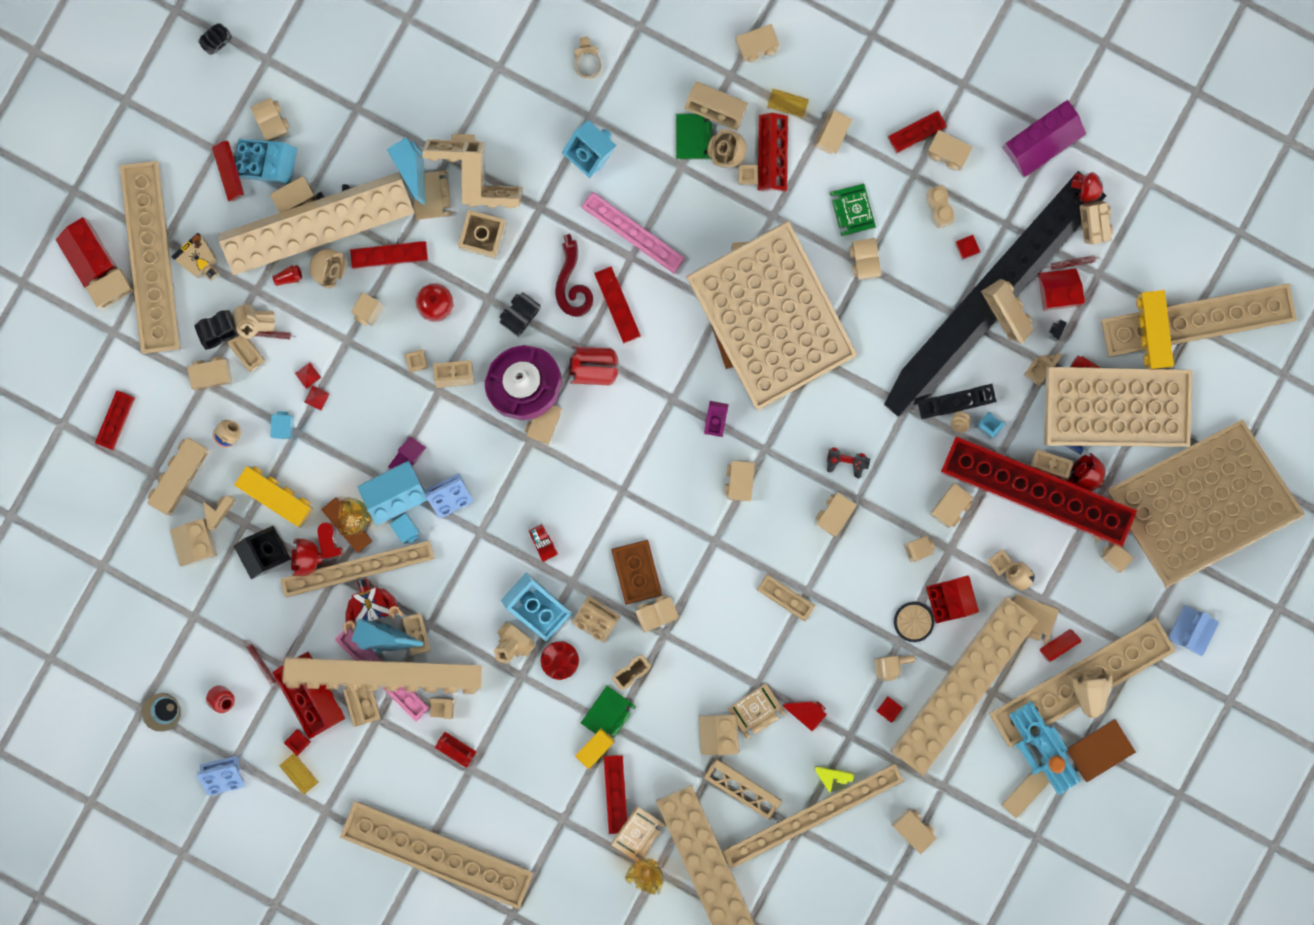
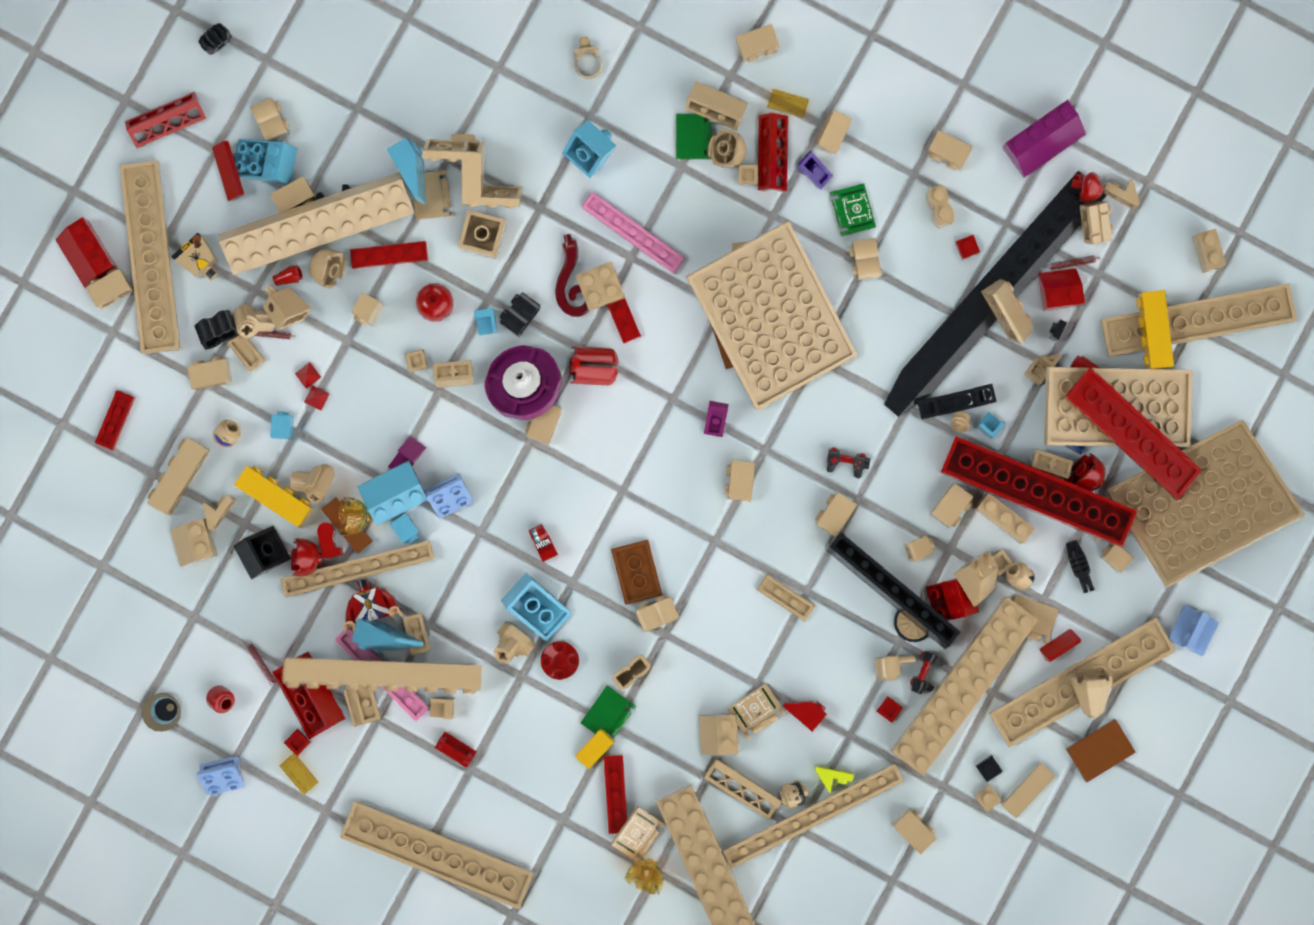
(160, 115): none -> red fence
(284, 307): none -> tan torso
(313, 483): none -> tan piece
(486, 321): none -> medium azure panel
(596, 619): tan bracket -> none
(600, 286): none -> tan plate
(793, 794): none -> tan head
(814, 170): none -> dark purple slope
(893, 591): none -> black brick
(917, 132): red tile -> none
(918, 682): none -> black piece
(978, 577): none -> tan slope
(987, 798): none -> tan plate
(989, 768): none -> black plate
(1004, 518): none -> tan brick
(1050, 745): medium azure piece -> none
(1079, 565): none -> black hinge
(1127, 196): none -> tan slope
(1133, 433): none -> red plate
(1209, 250): none -> tan brick

